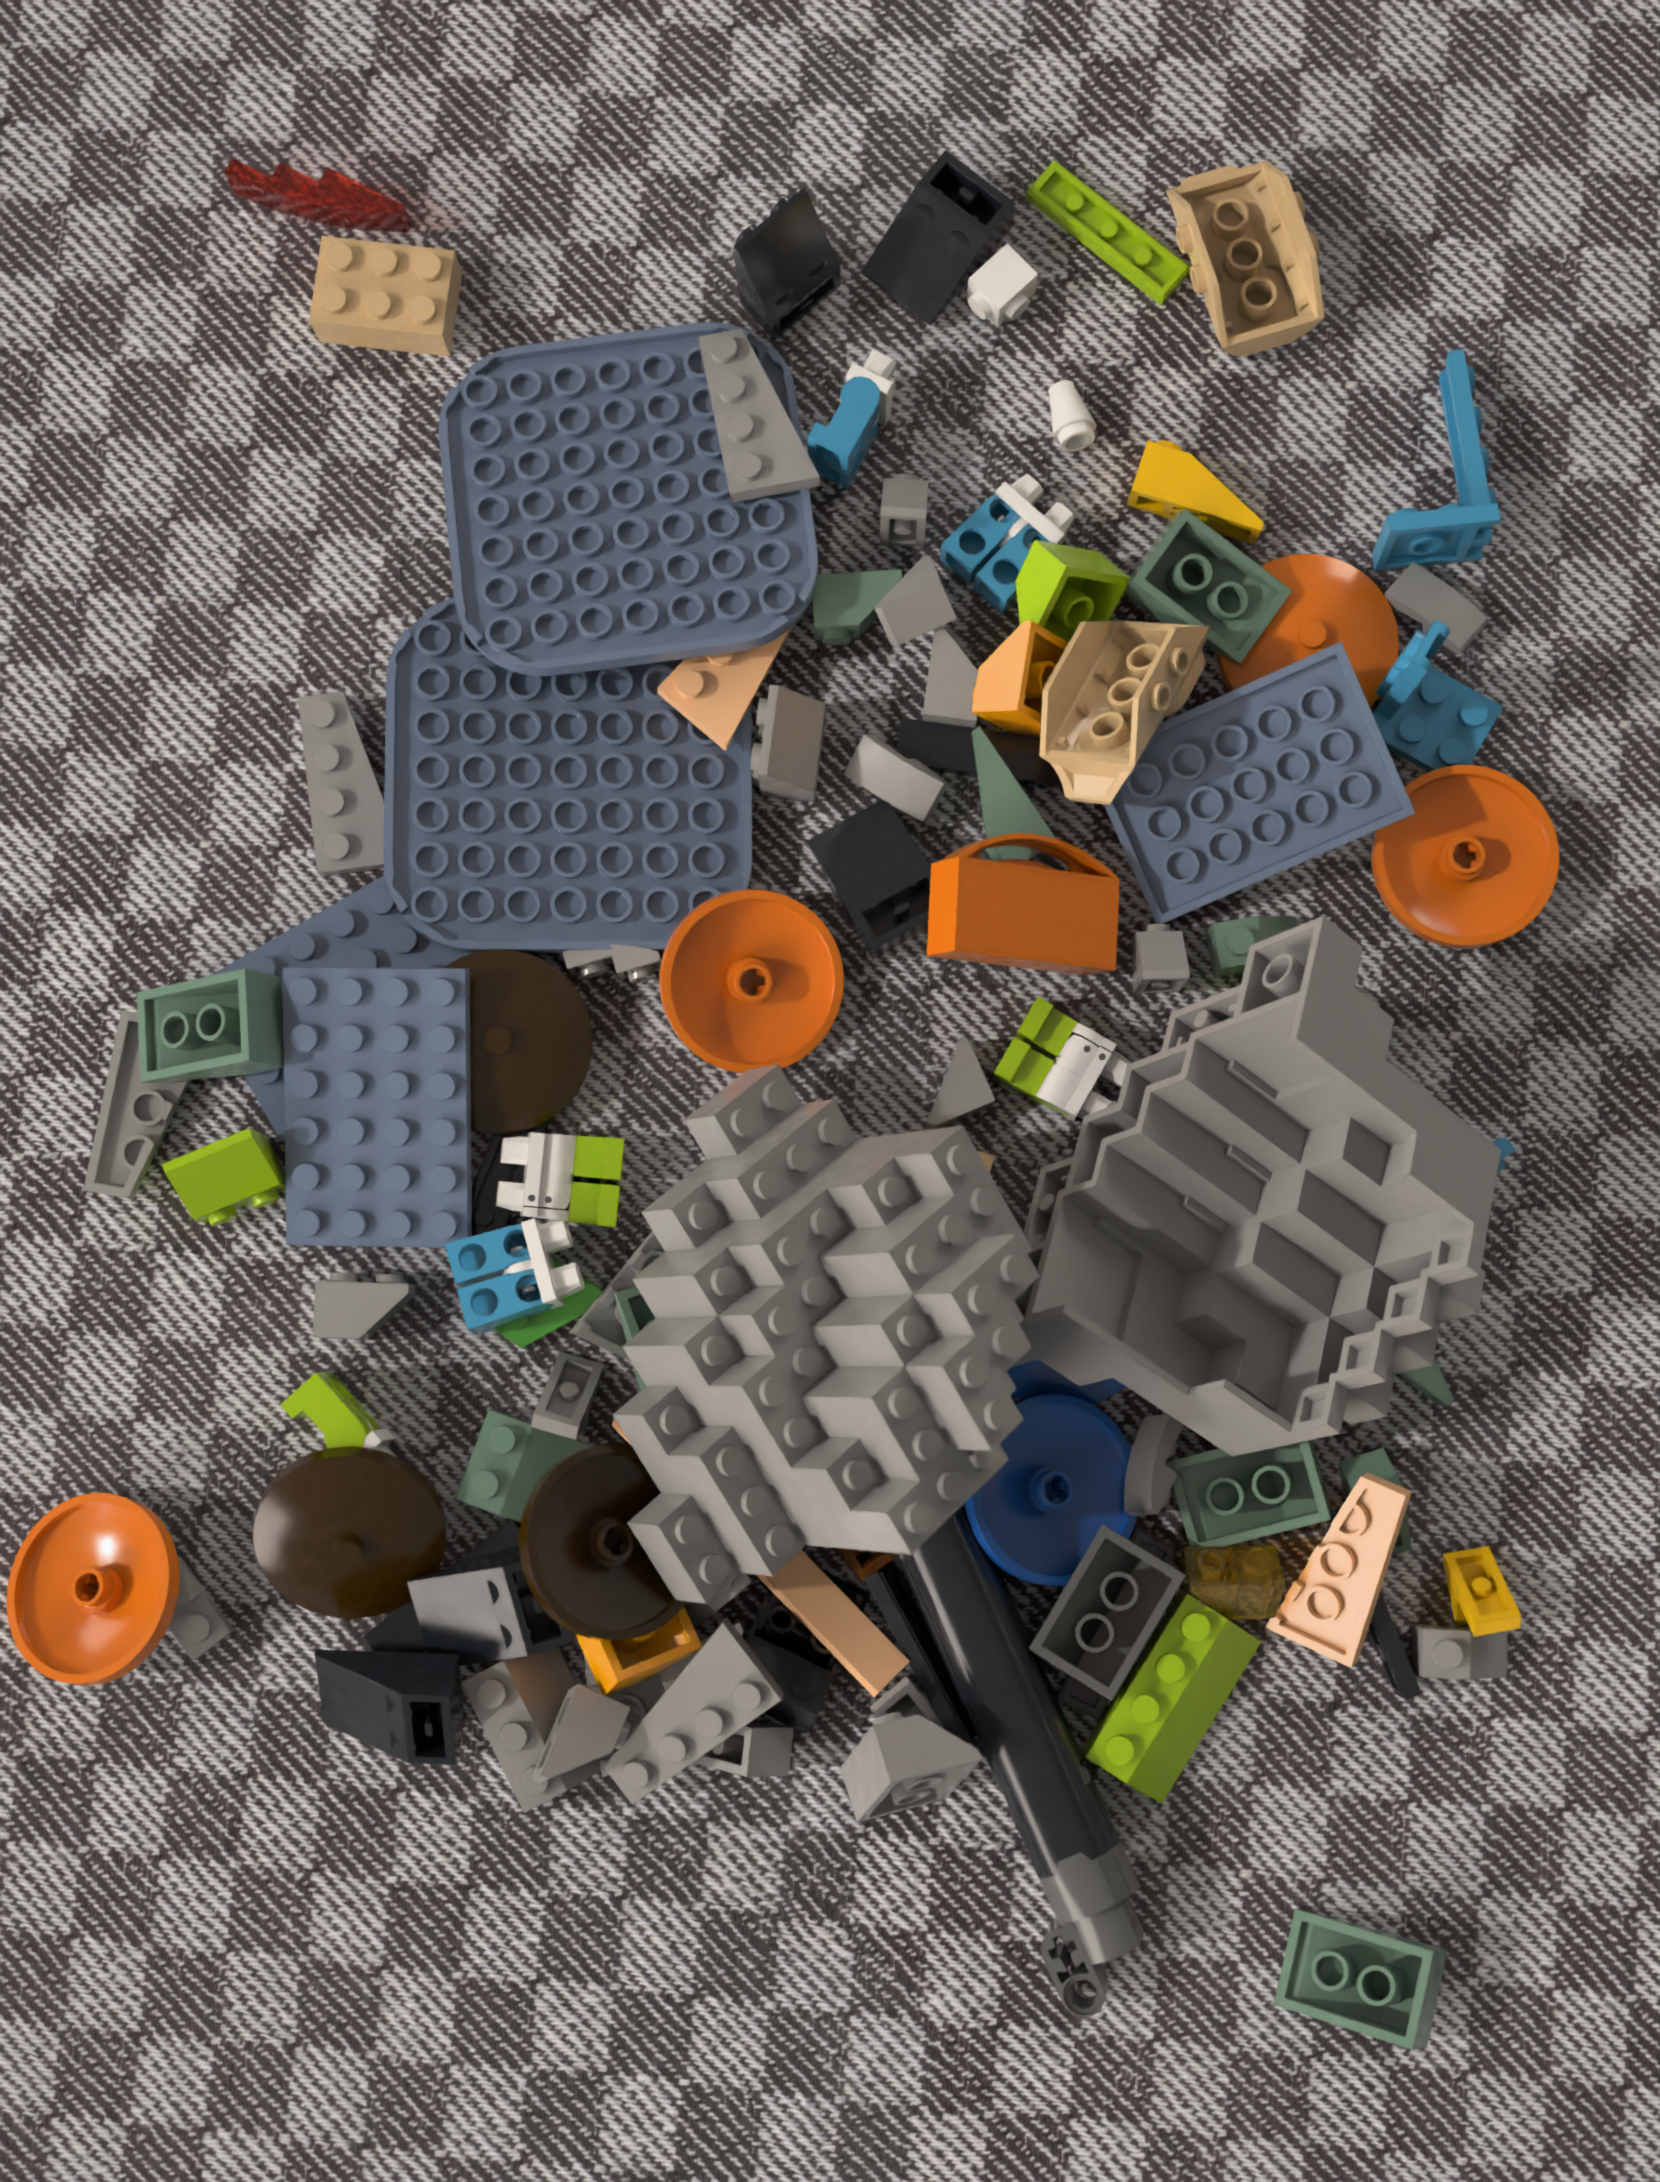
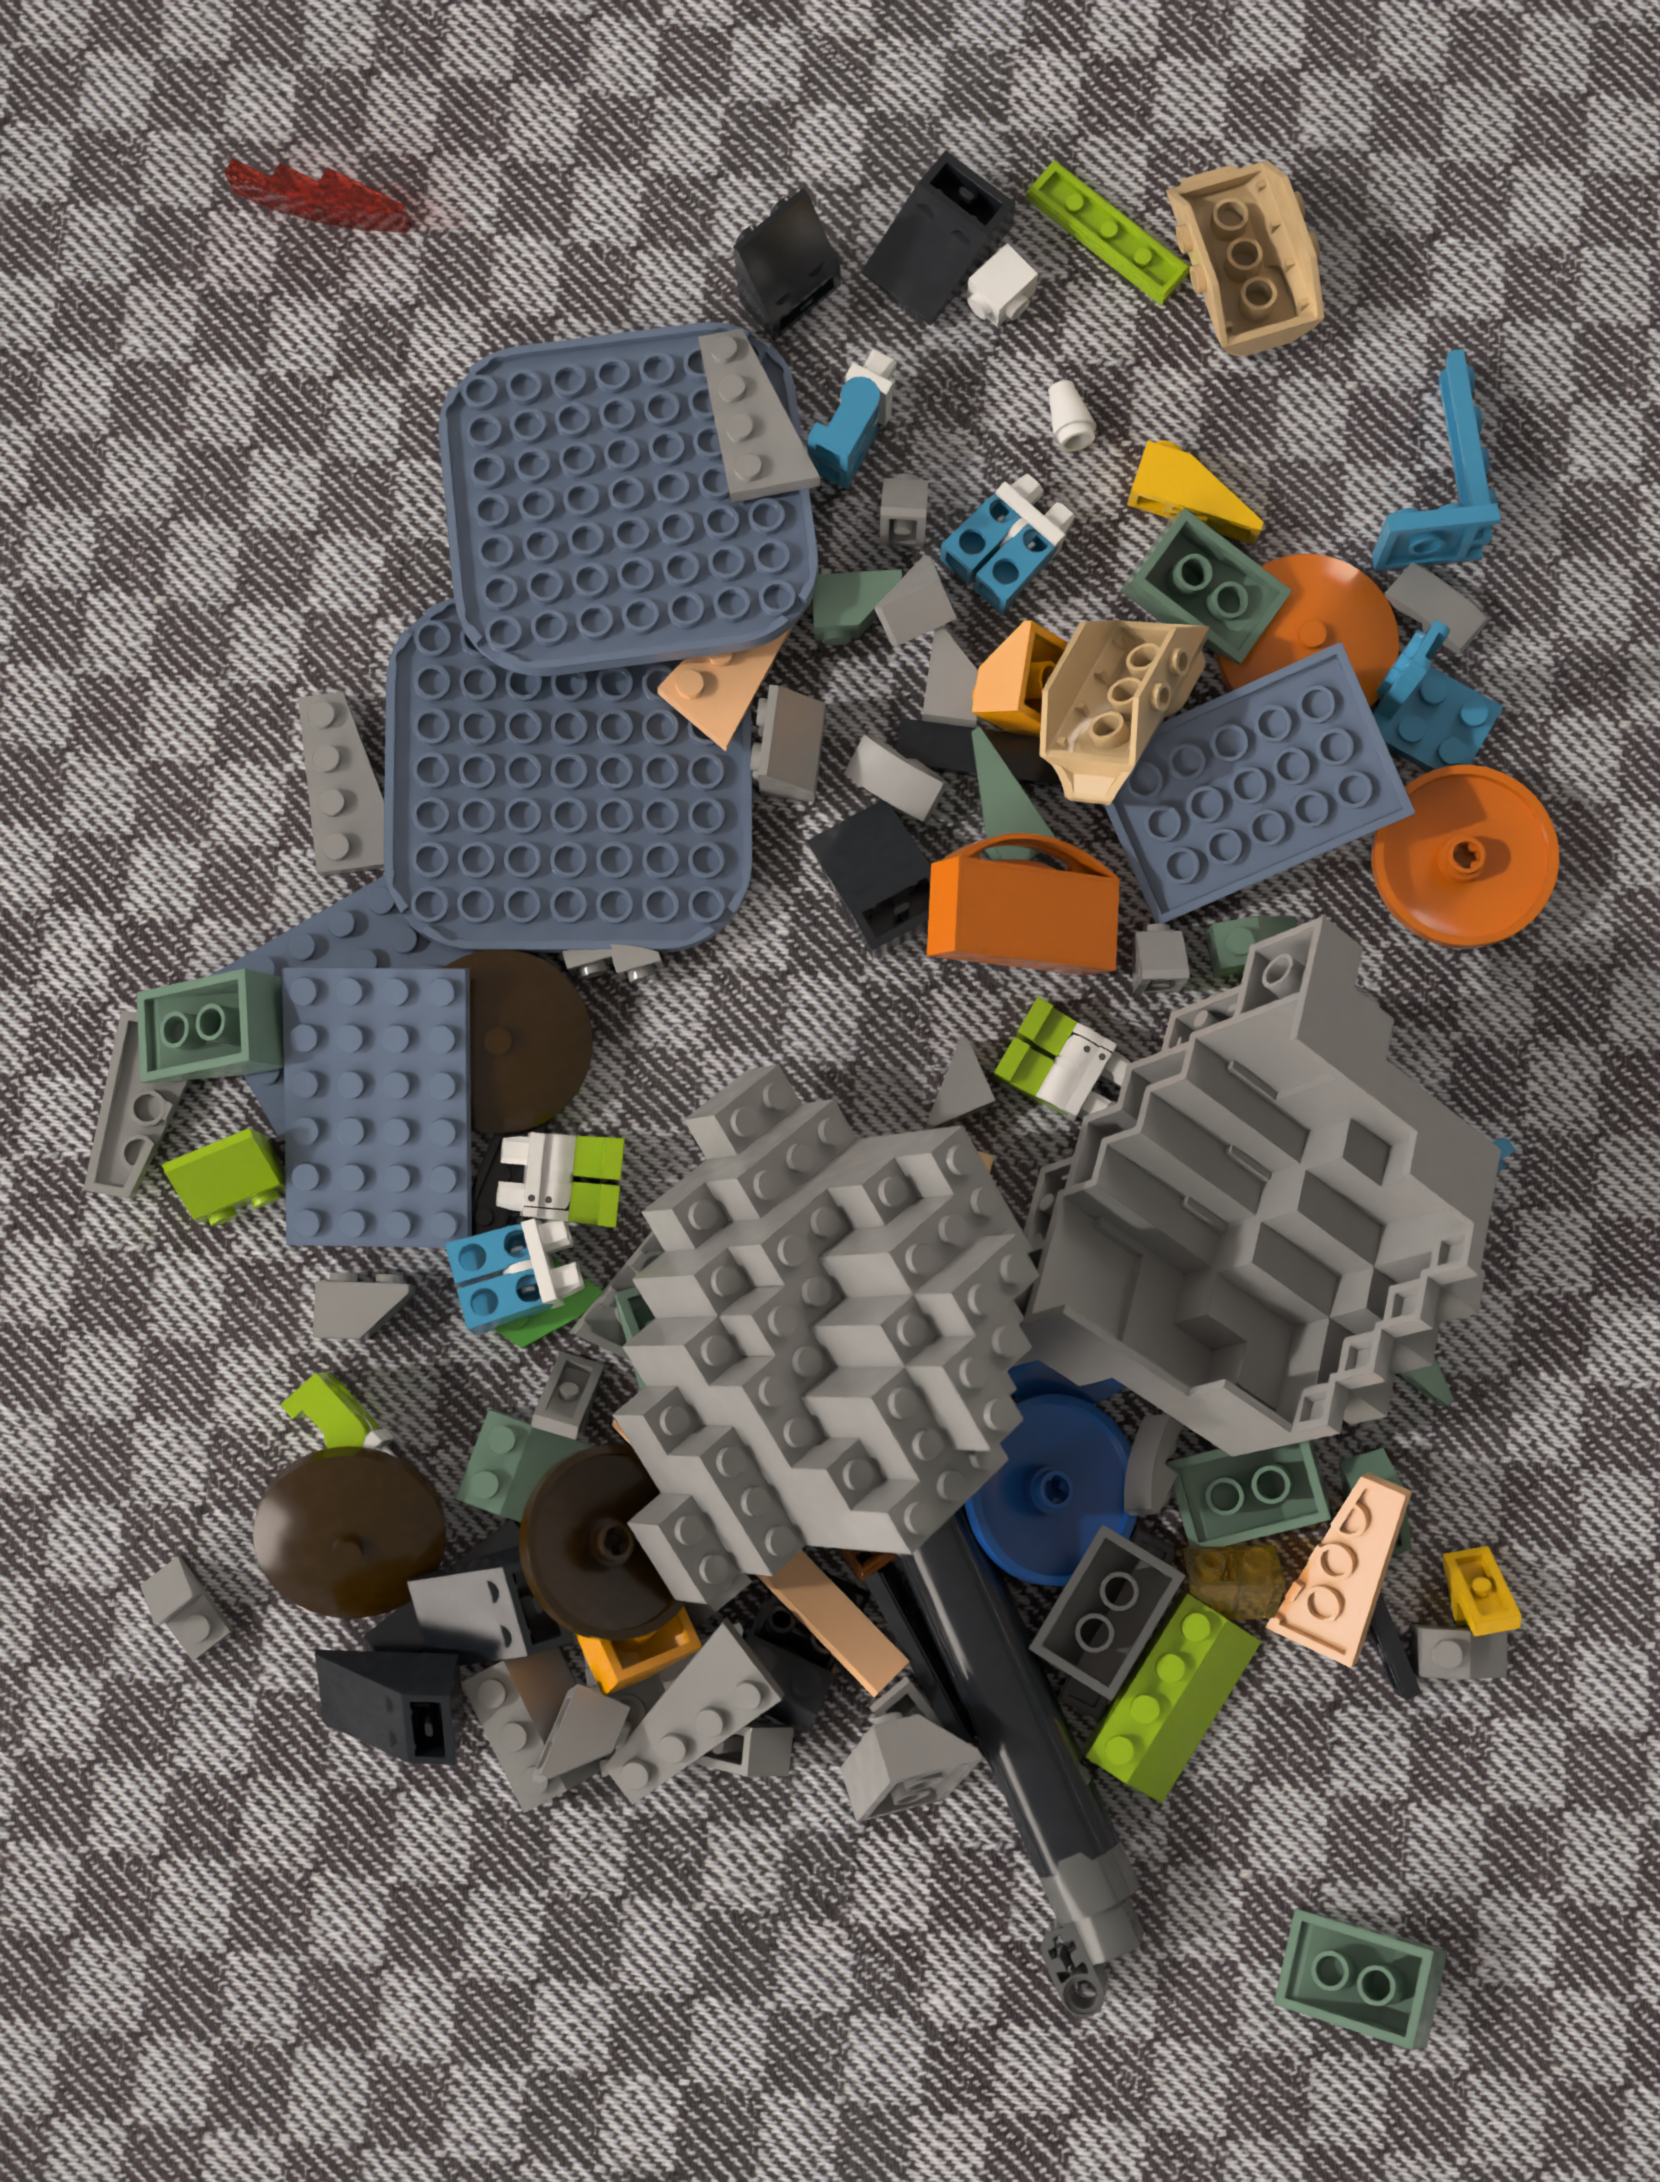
(93, 1589): orange dish -> none
(386, 296): tan brick -> none
(751, 980): orange dish -> none
(1066, 587): lime slope -> none

